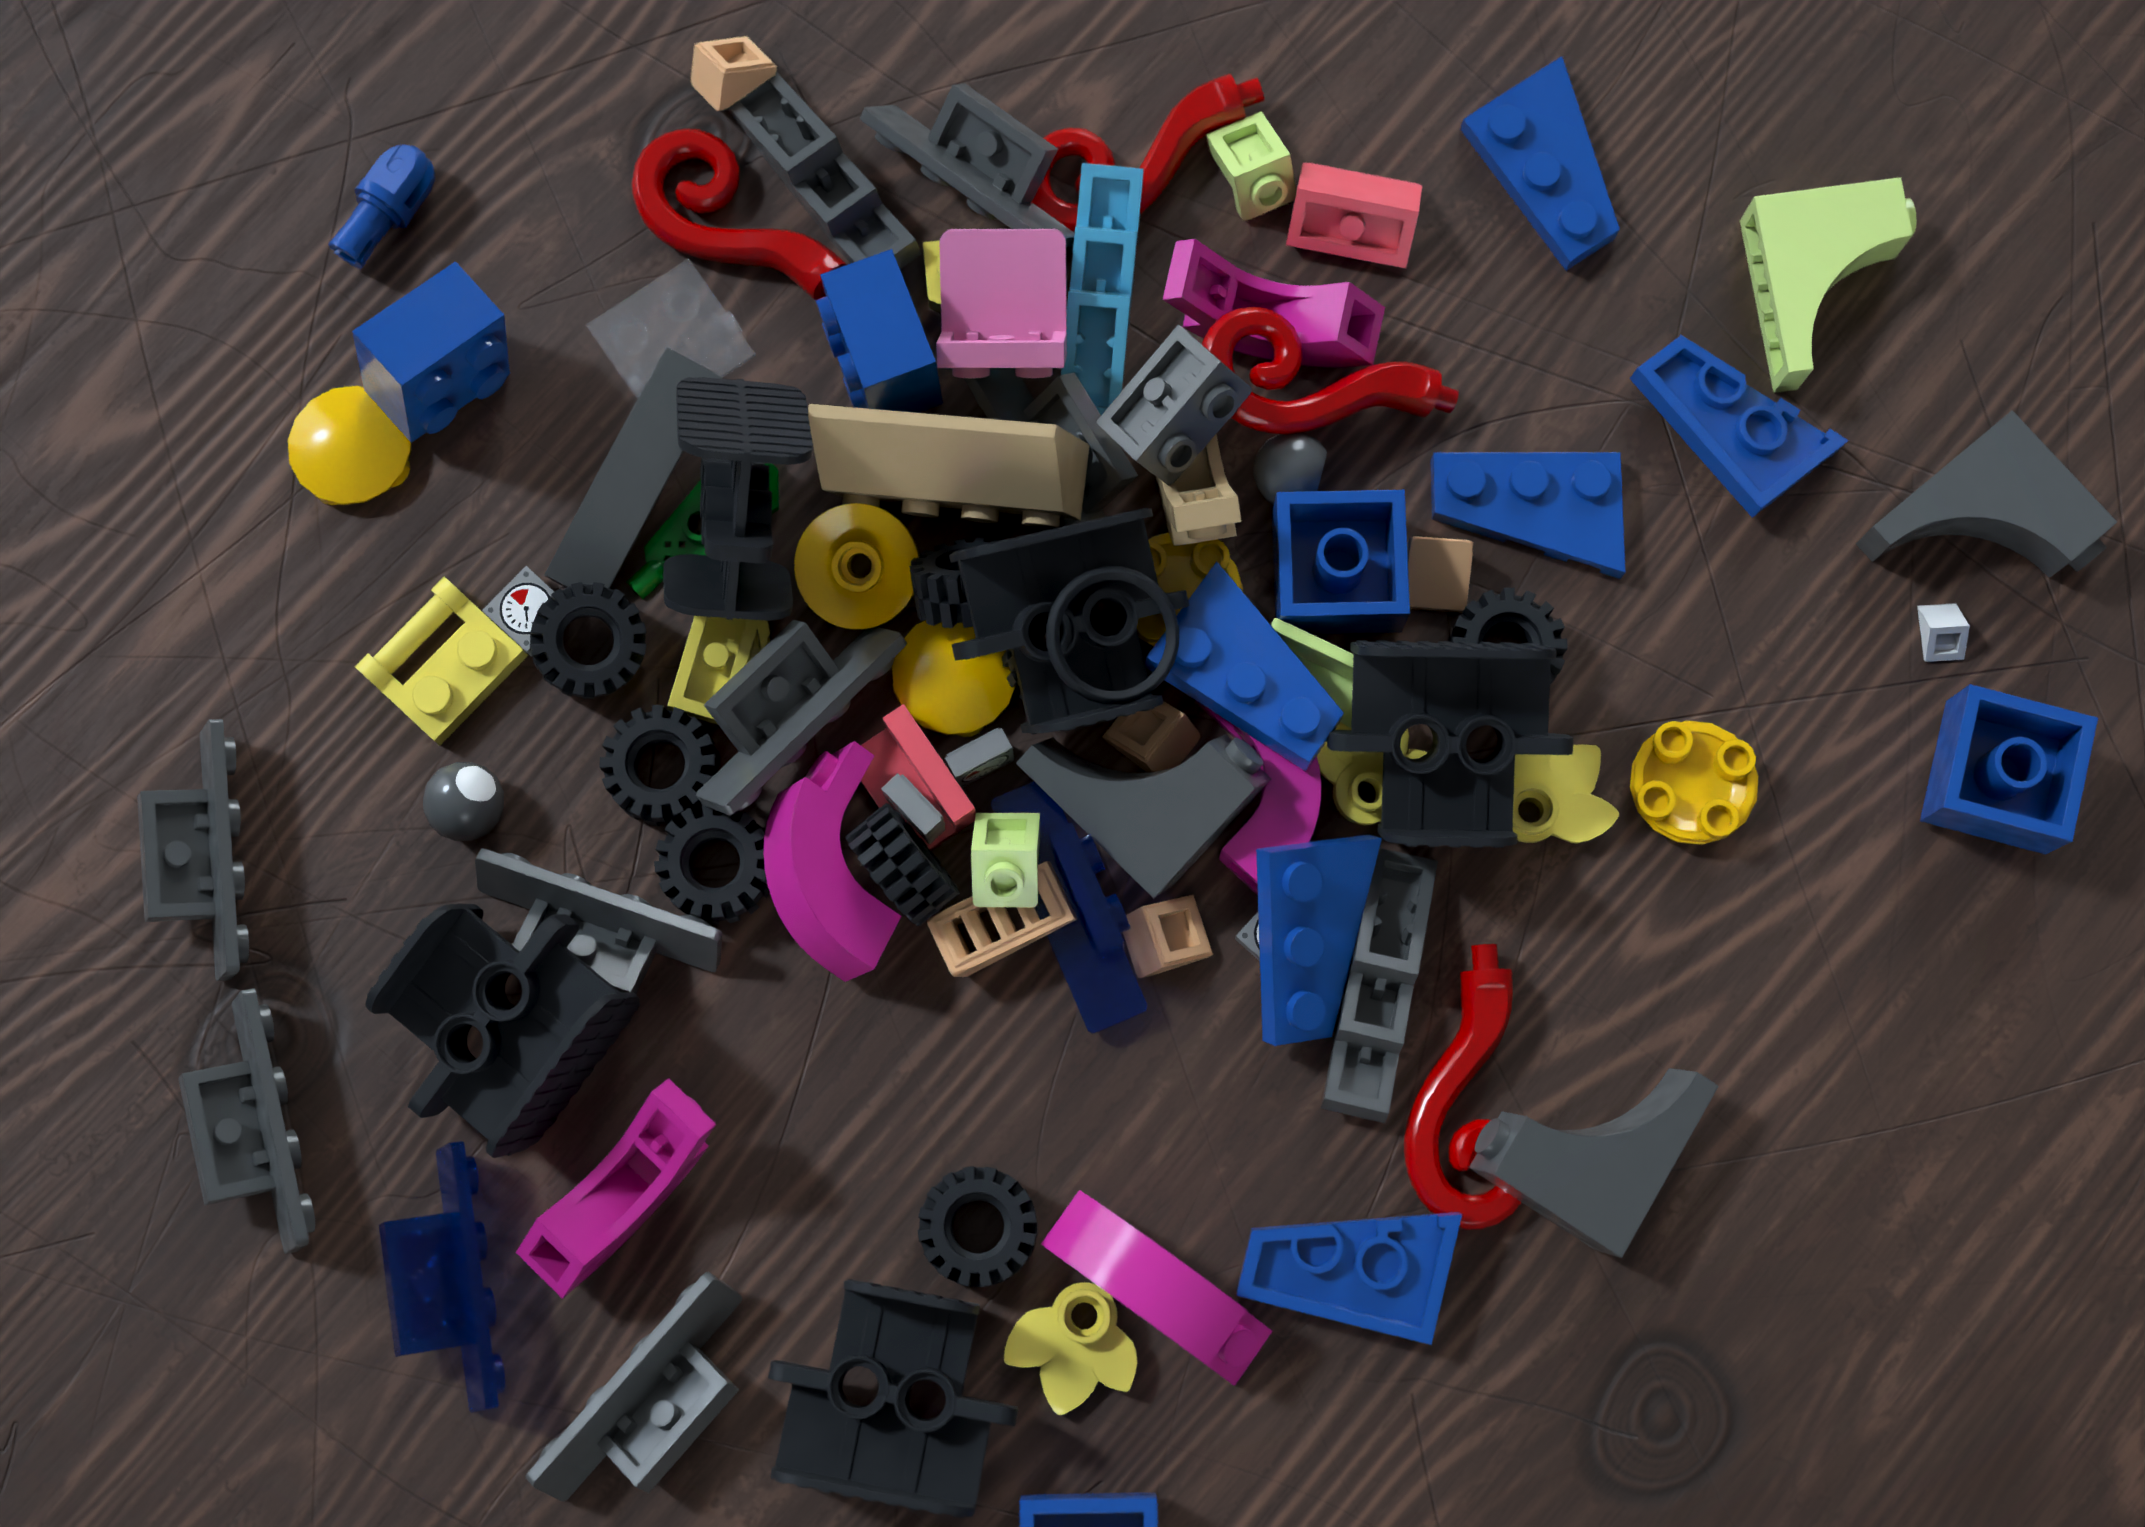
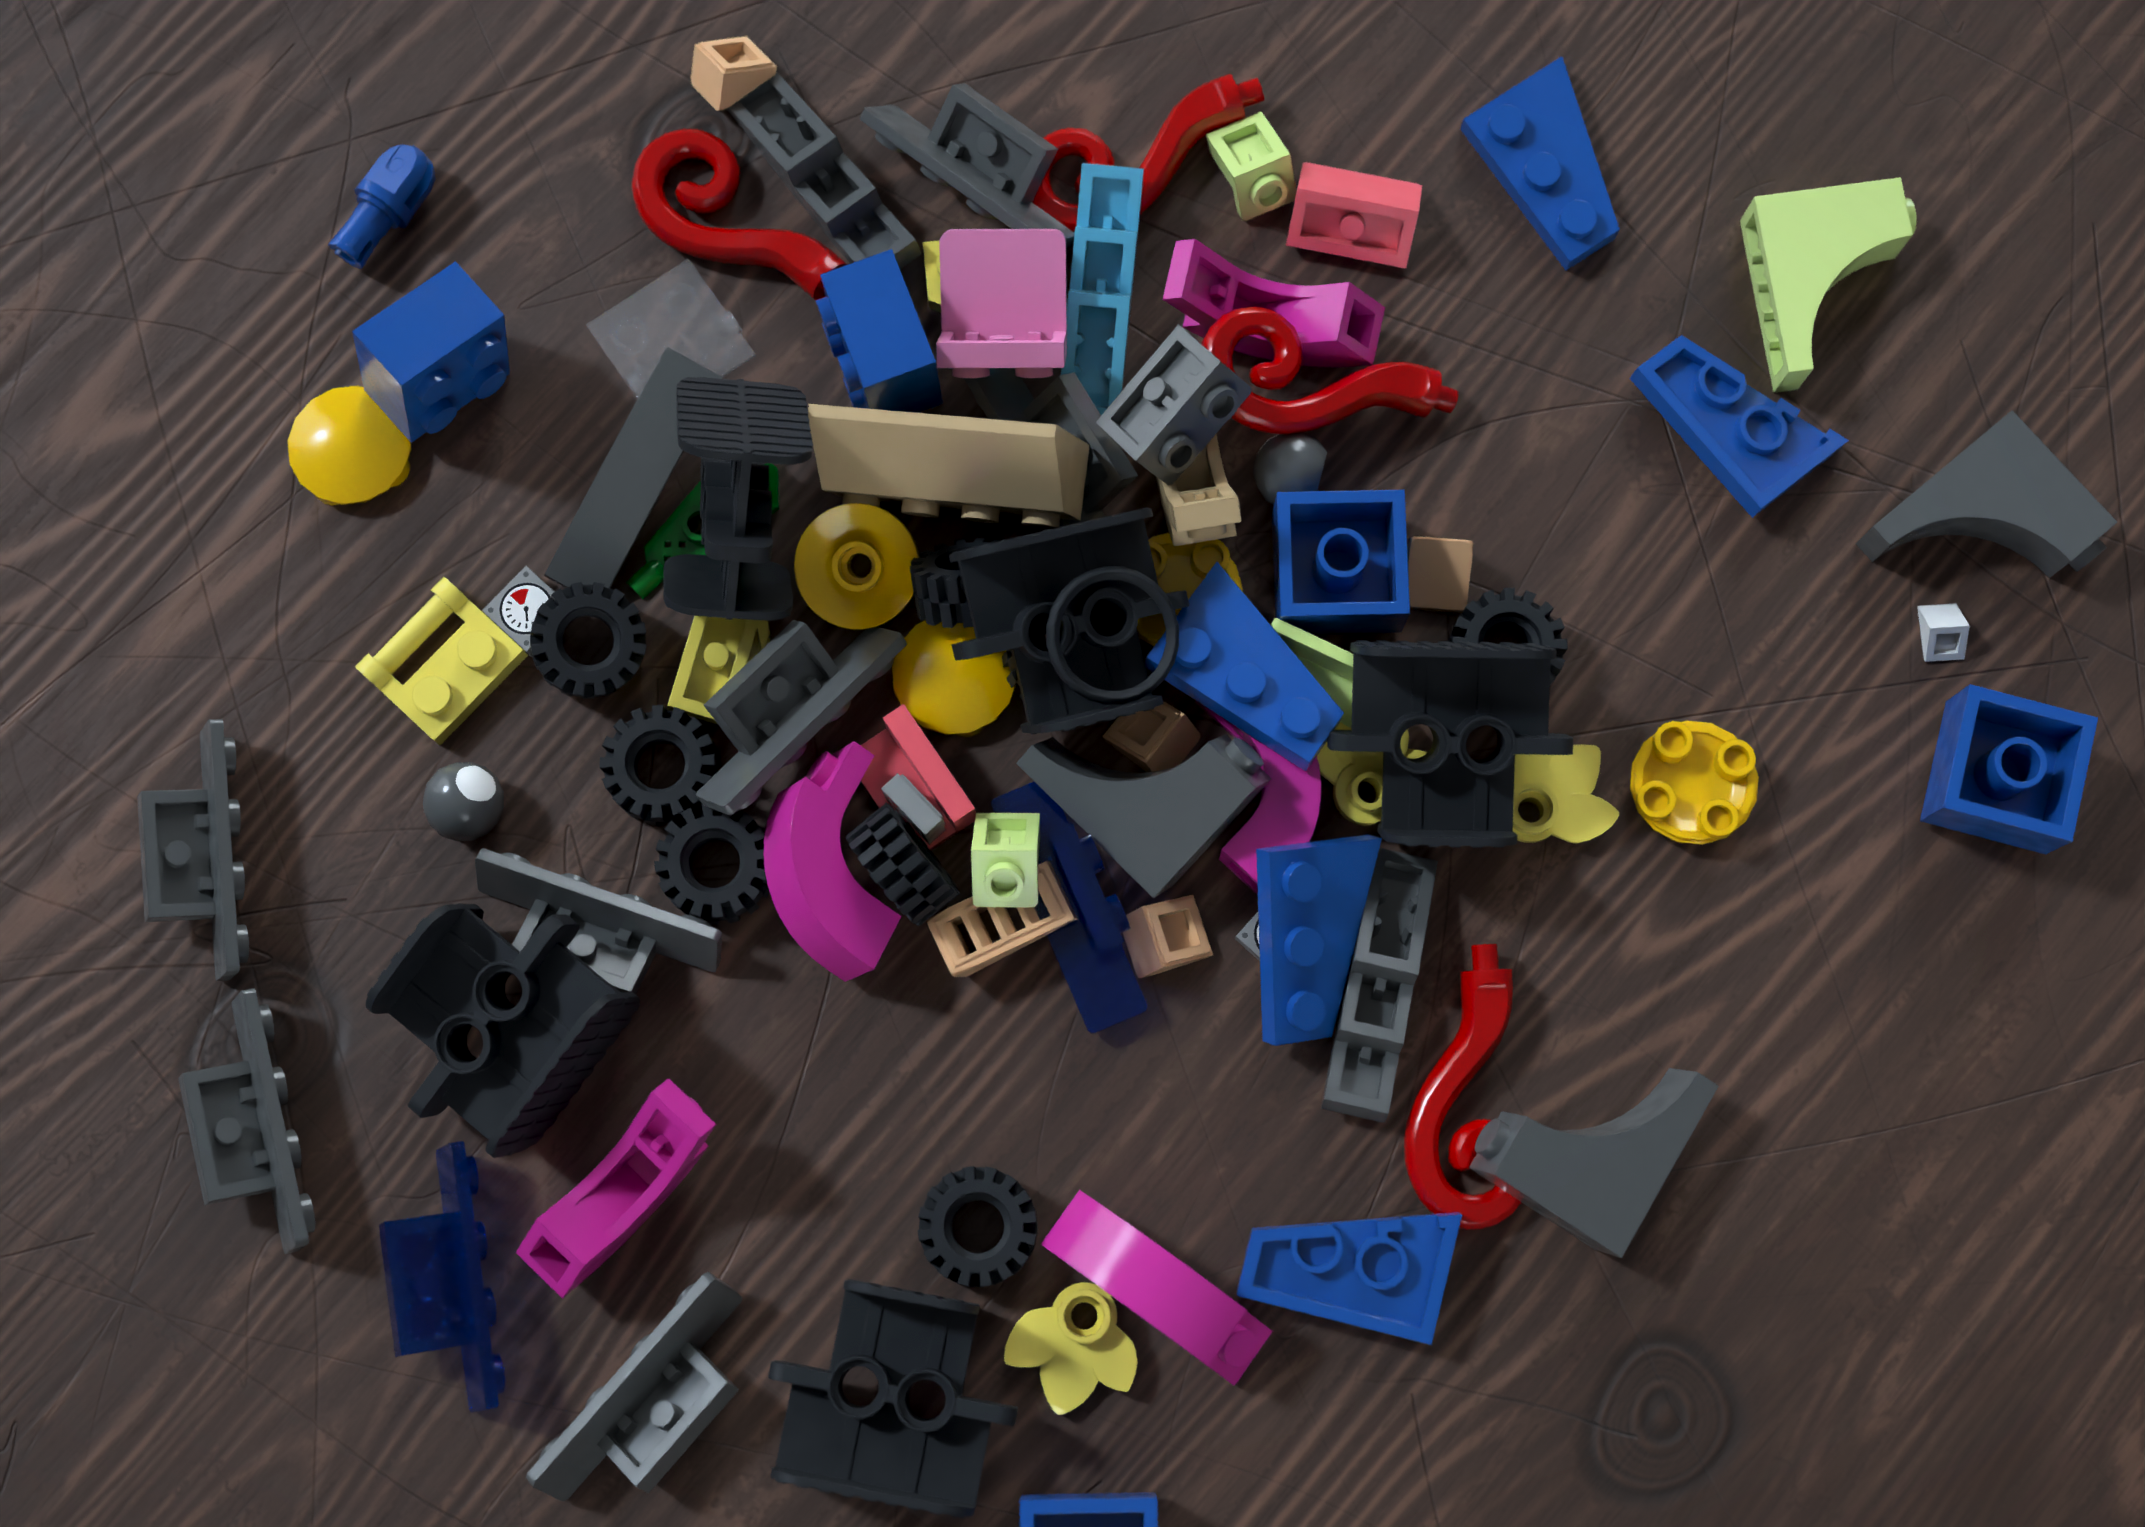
(980, 757): light grey tile -> none
(1539, 499): blue wing -> none

